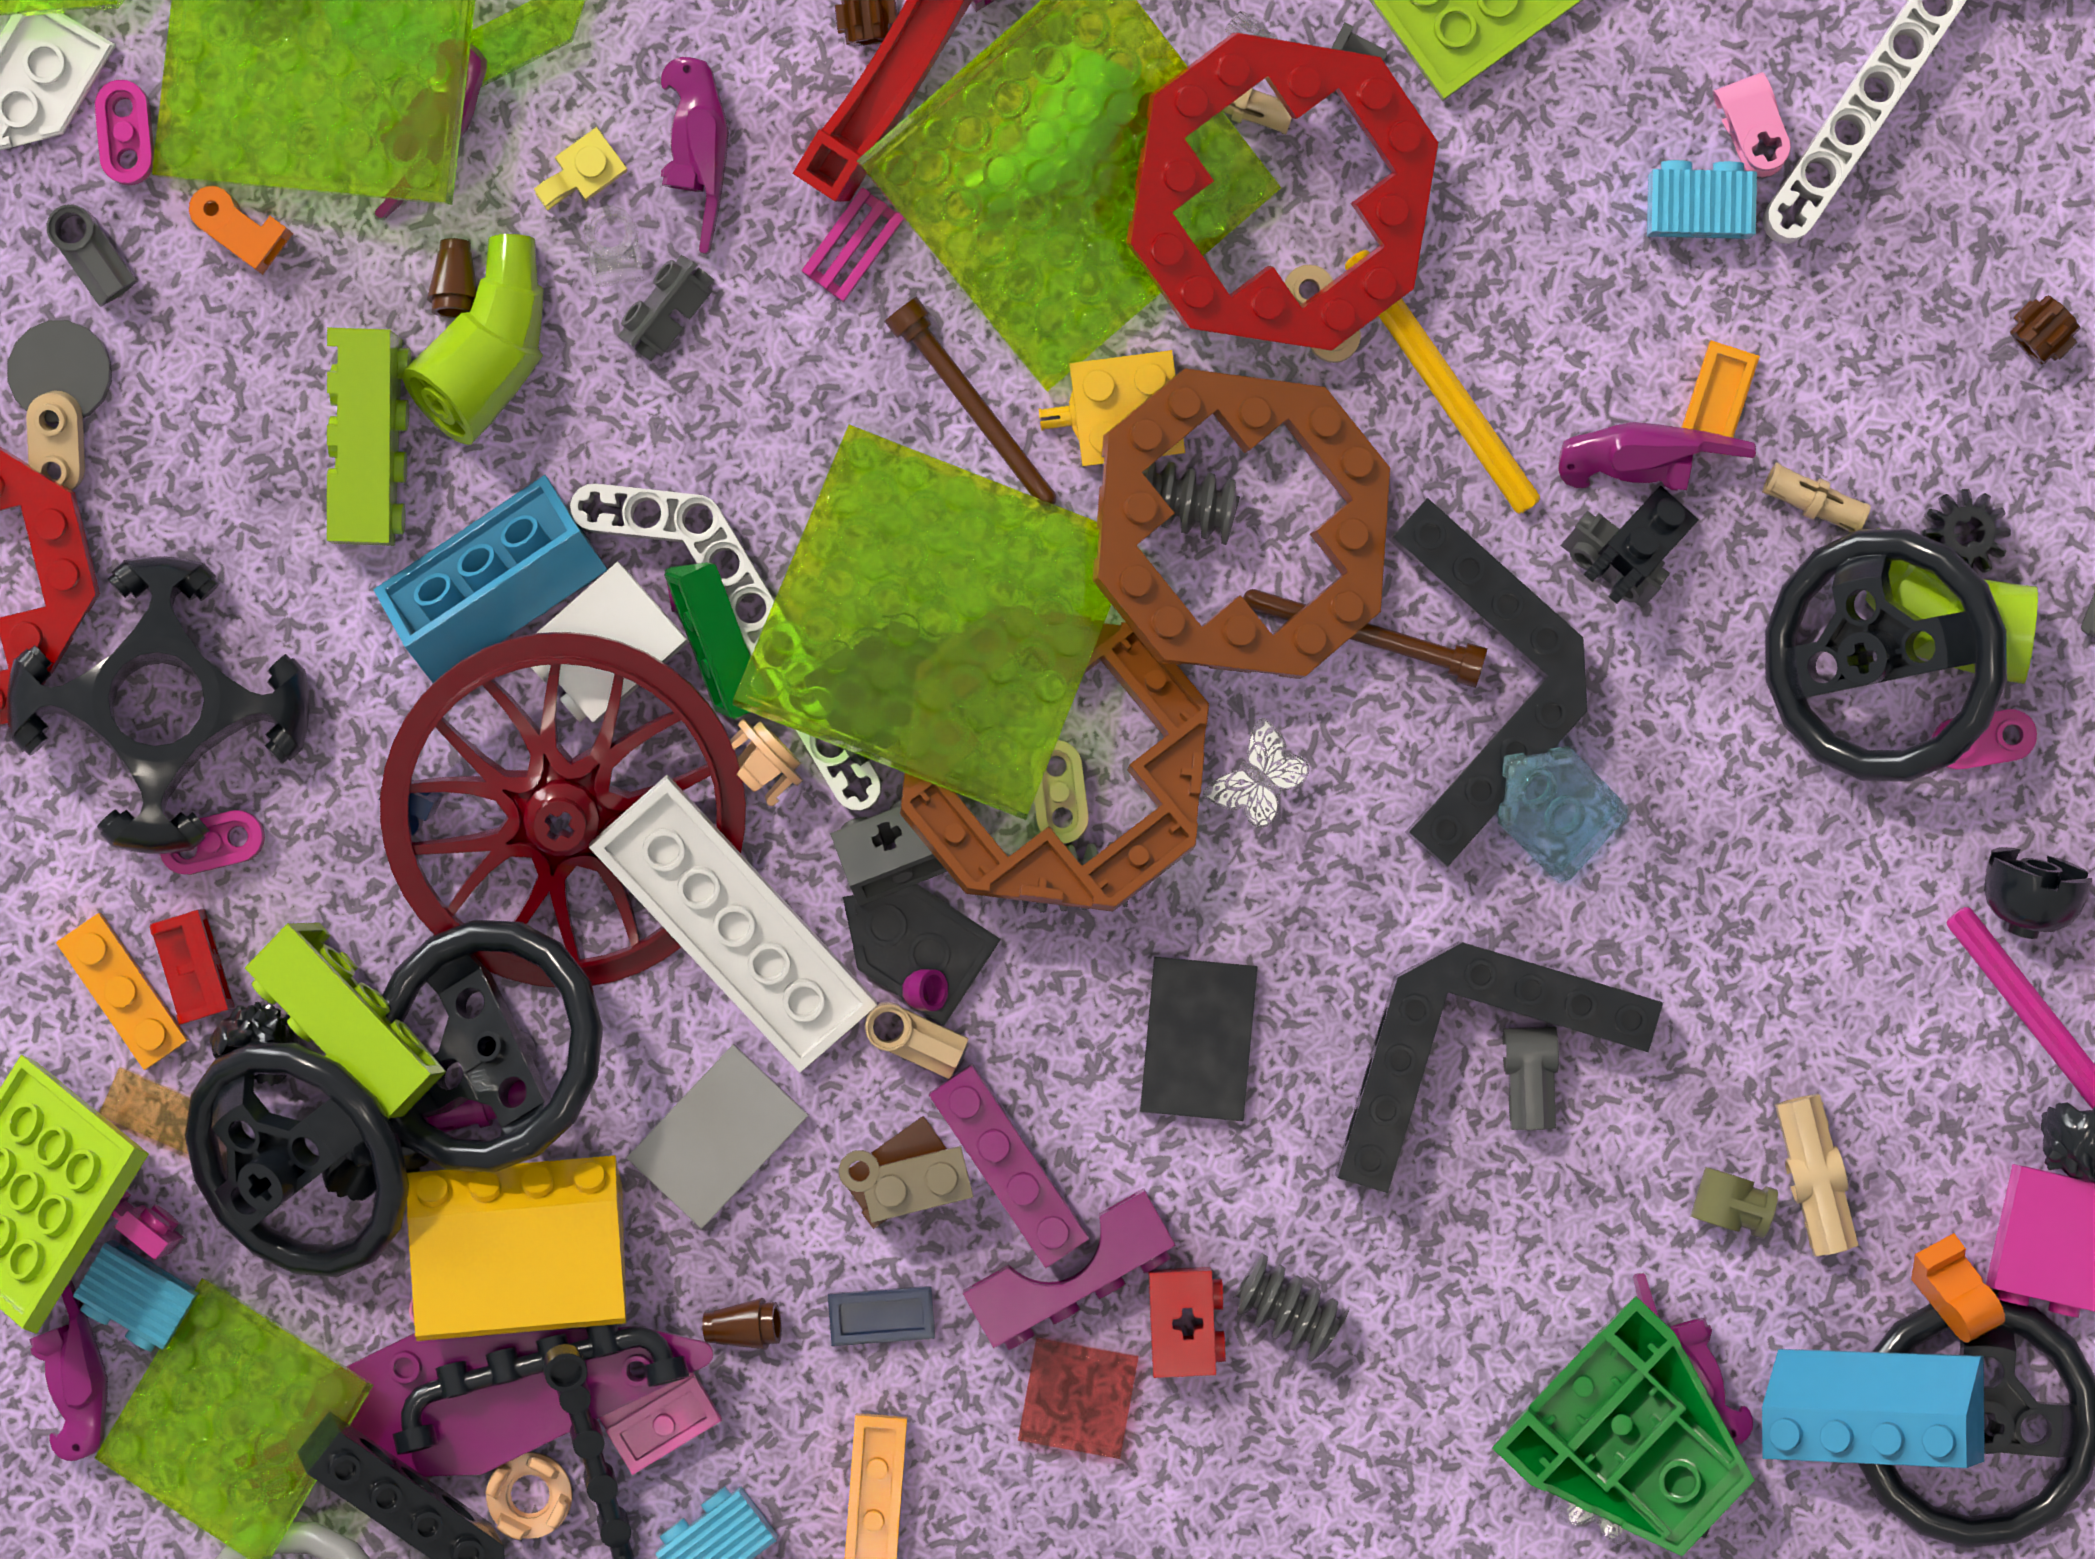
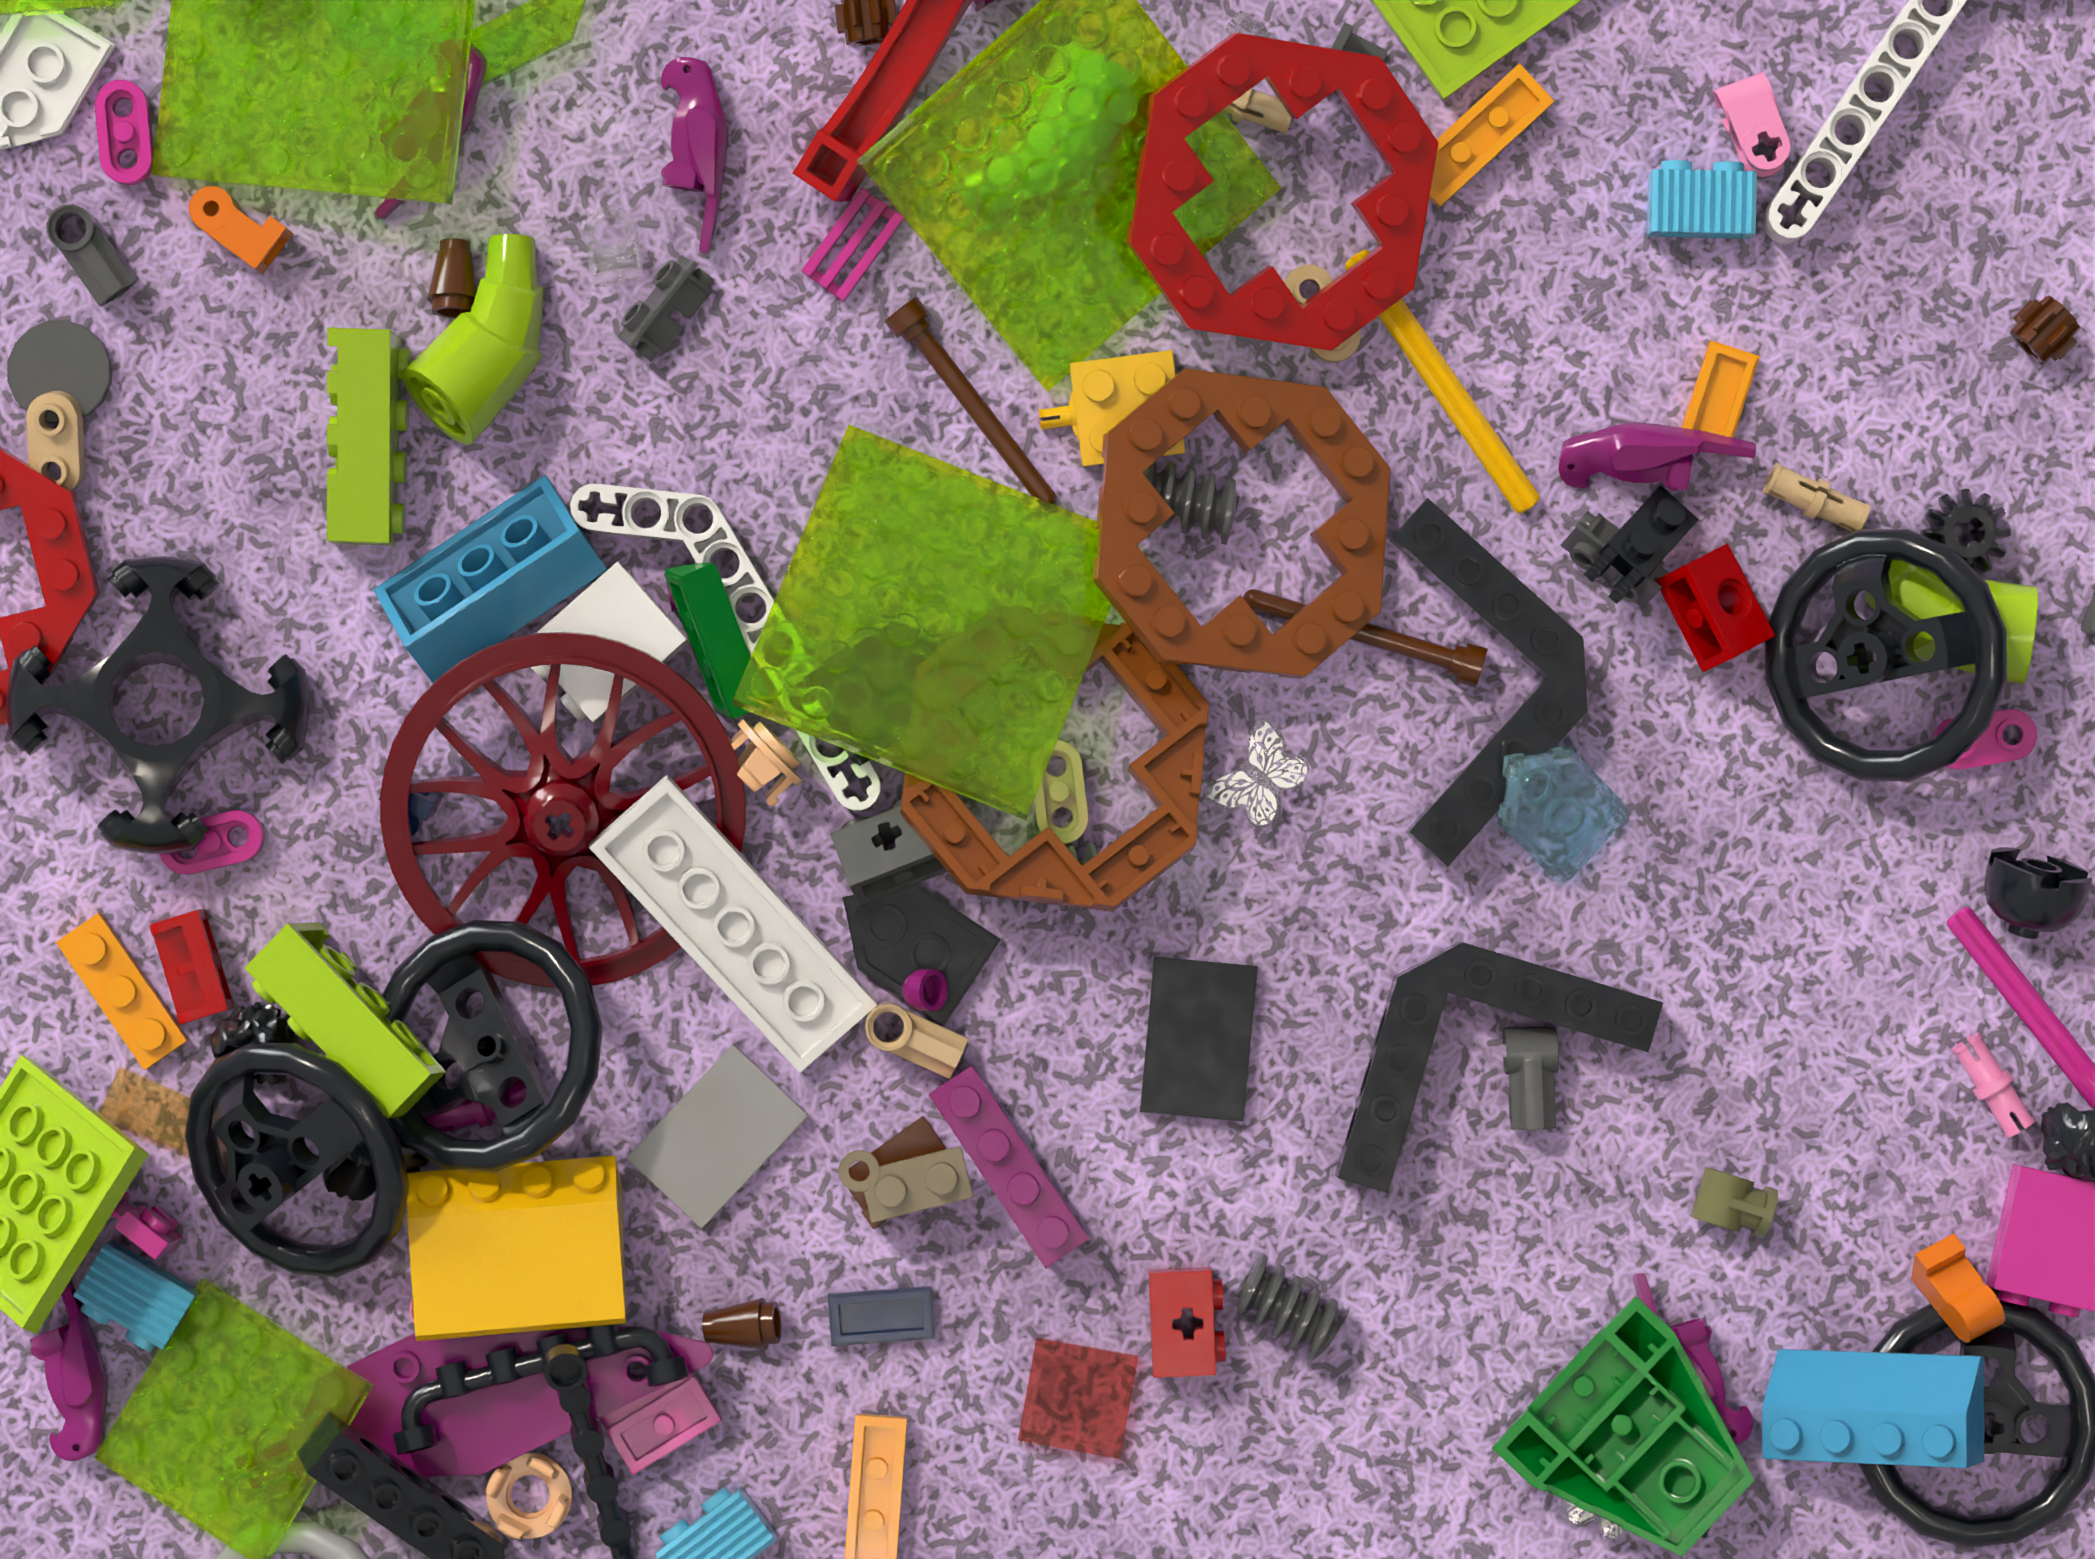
(586, 167): light yellow plate -> none
(1012, 1303): magenta arch -> none
(1486, 131): none -> light orange plate
(1715, 608): none -> red brick
(1817, 1175): tan piece -> none
(1993, 1085): none -> bright pink pin

